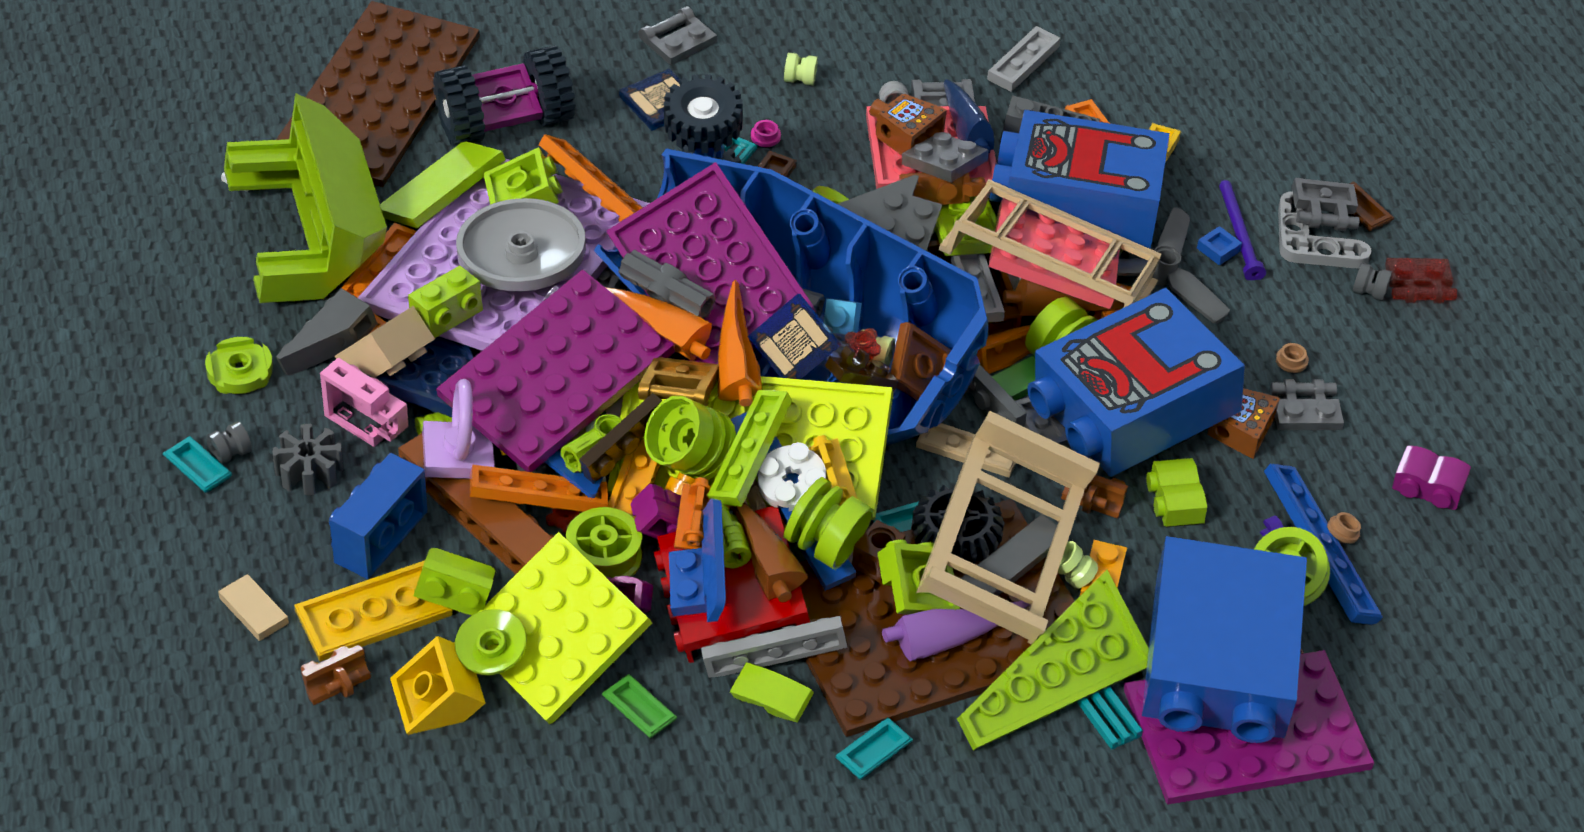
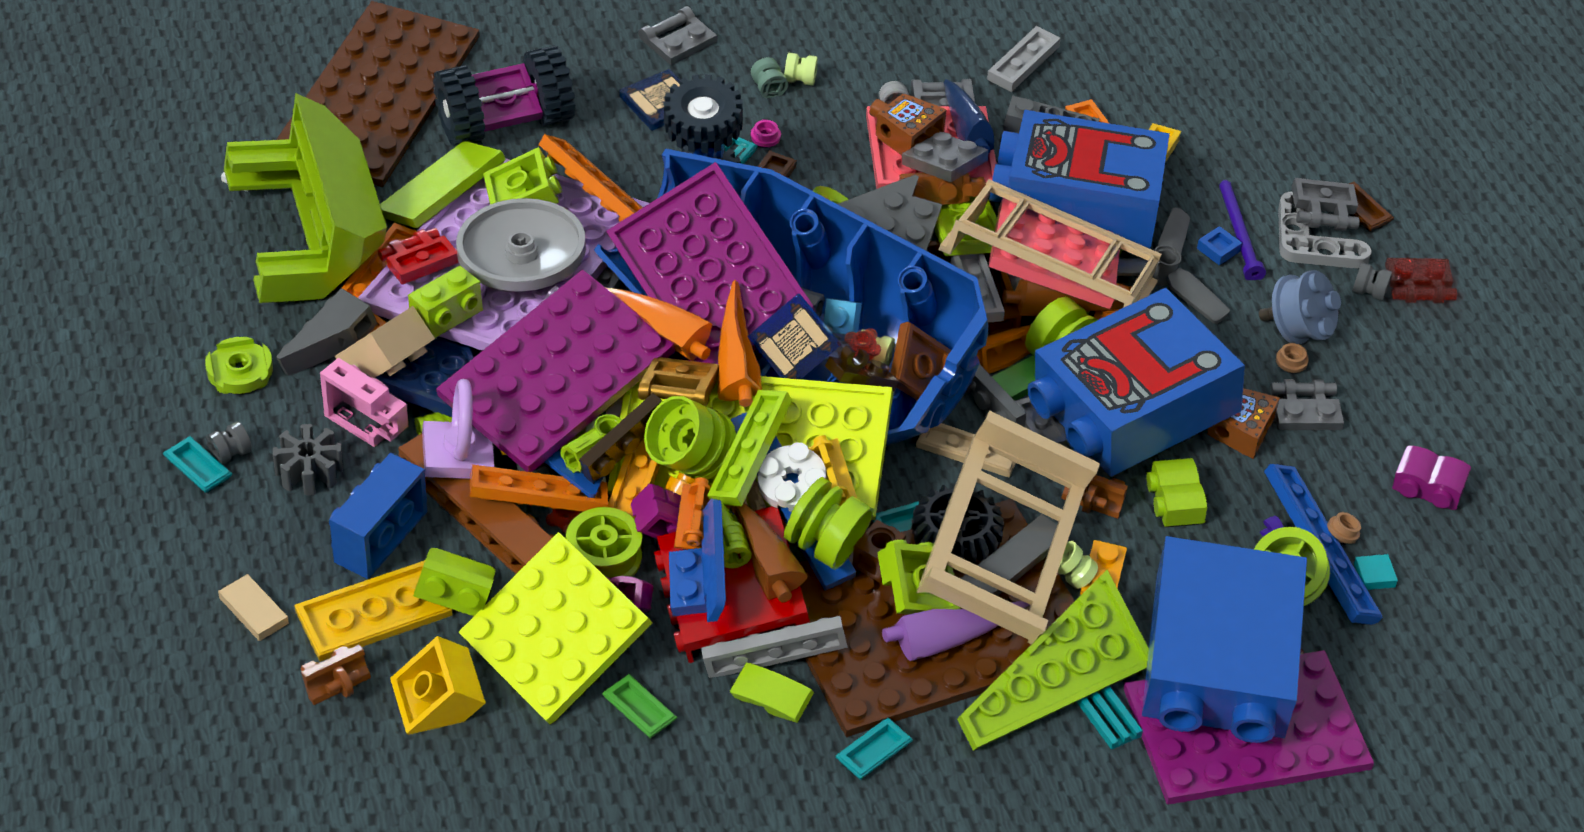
(418, 255): none -> red plate
(484, 630): lime dish -> none
(666, 284): dark grey piece -> none
(769, 77): none -> sand green wheel
(1304, 307): none -> sand blue wheel
(1376, 571): none -> teal tile

